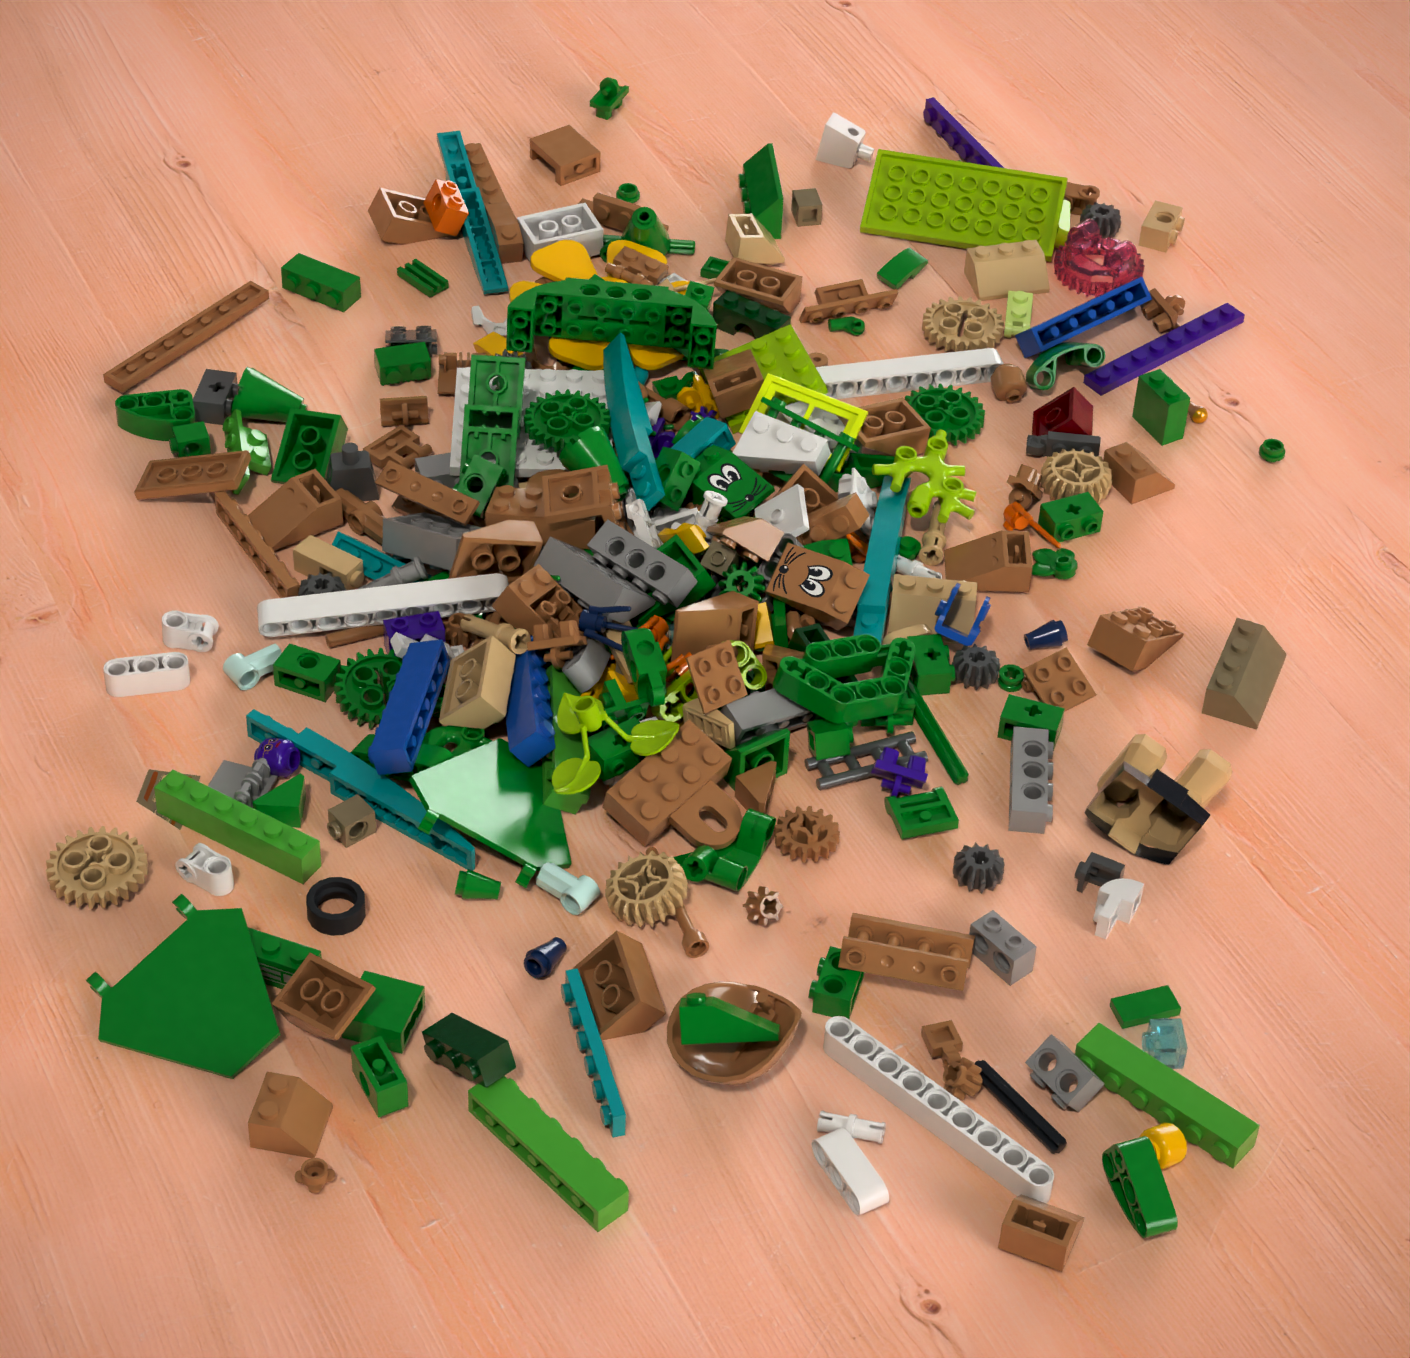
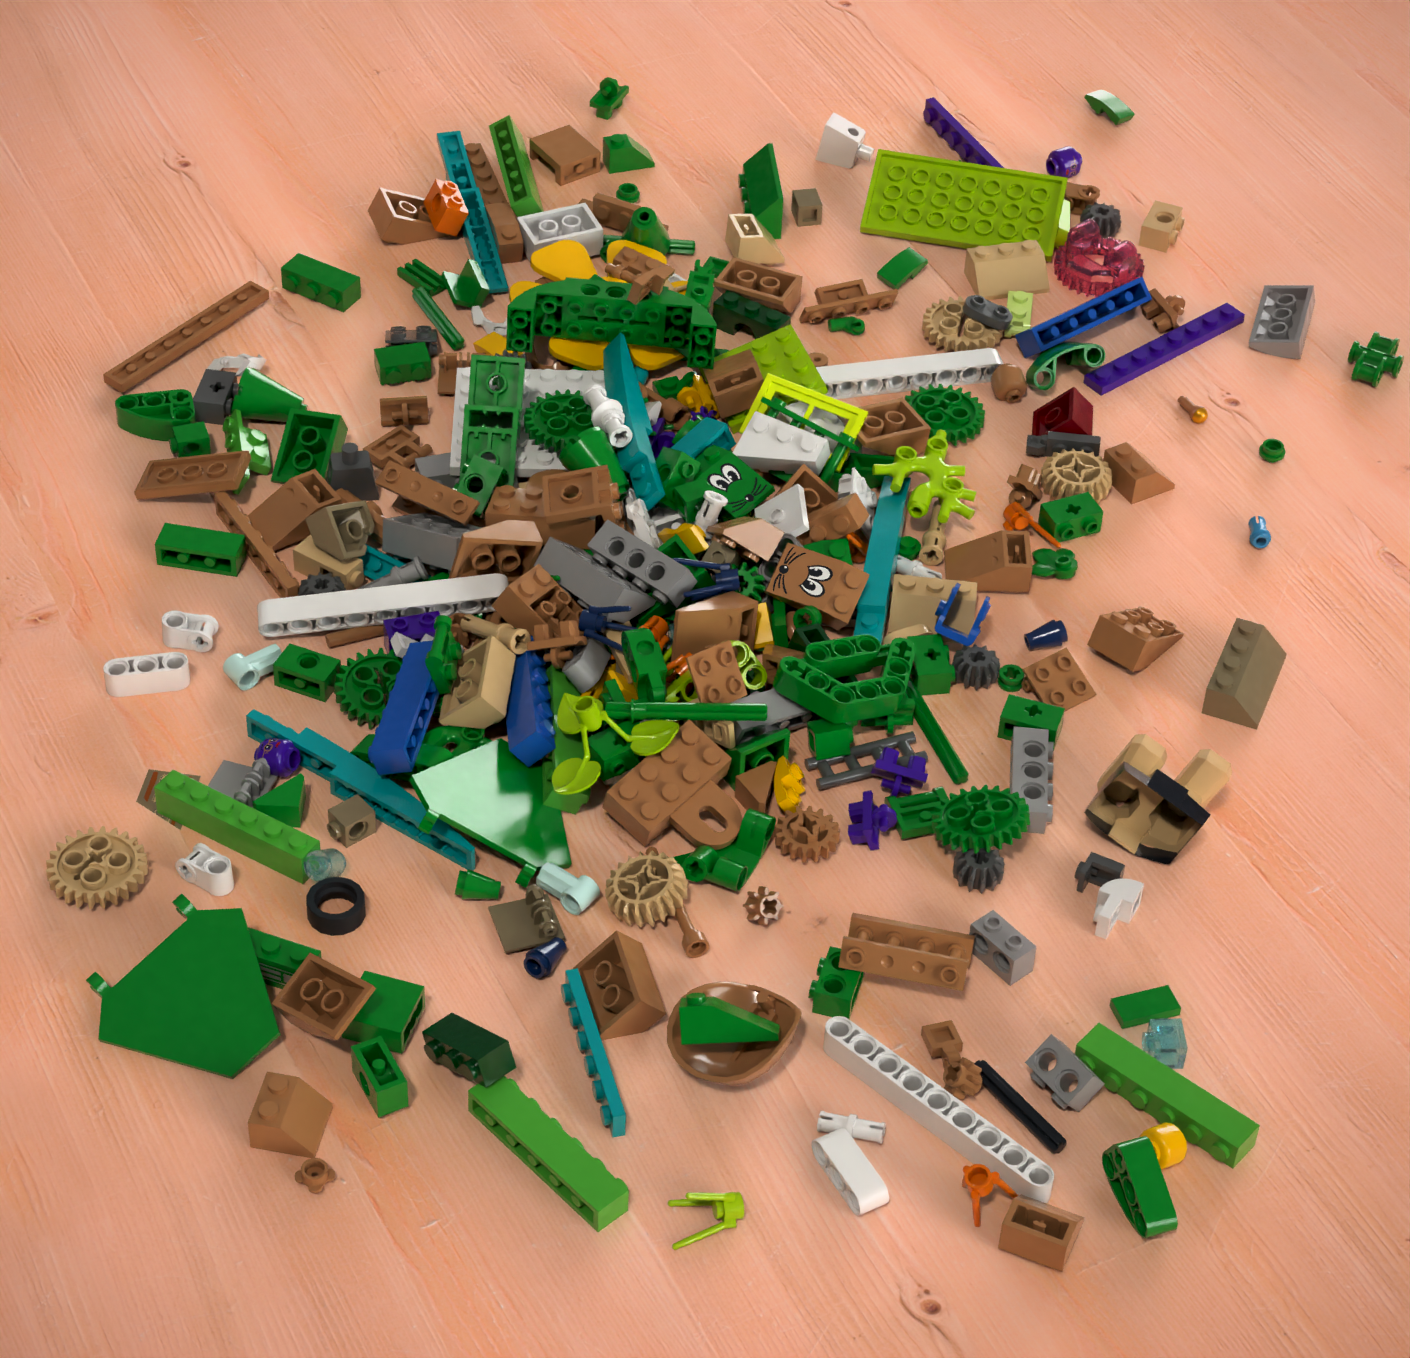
(200, 549): none -> green brick
(241, 362): none -> white helmet
(324, 864): none -> clear light blue brick
(342, 529): none -> dark tan slope
(438, 318): none -> green axle
(444, 655): none -> green plate
(467, 288): none -> green panel
(515, 167): none -> bright green brick
(526, 921): none -> dark tan hinge
(607, 415): none -> white piece
(624, 154): none -> green slope
(649, 281): none -> medium nougat slope
(686, 711): none -> green axle
(690, 498): none -> green brick
(702, 274): none -> green plate
(724, 1206): none -> lime plant
(726, 580): none -> dark blue plant
(788, 784): none -> yellow slope
(814, 613): none -> green bush
(872, 820): none -> dark purple hips
(980, 819): none -> green gear
(980, 1183): none -> orange plant
(987, 312): none -> dark grey plate
(1064, 162): none -> dark purple head
(1103, 101): none -> green slope
(1161, 407): green brick -> none
(1259, 534): none -> dark azure pin
(1283, 320): none -> light grey slope
(1375, 359): none -> green axle

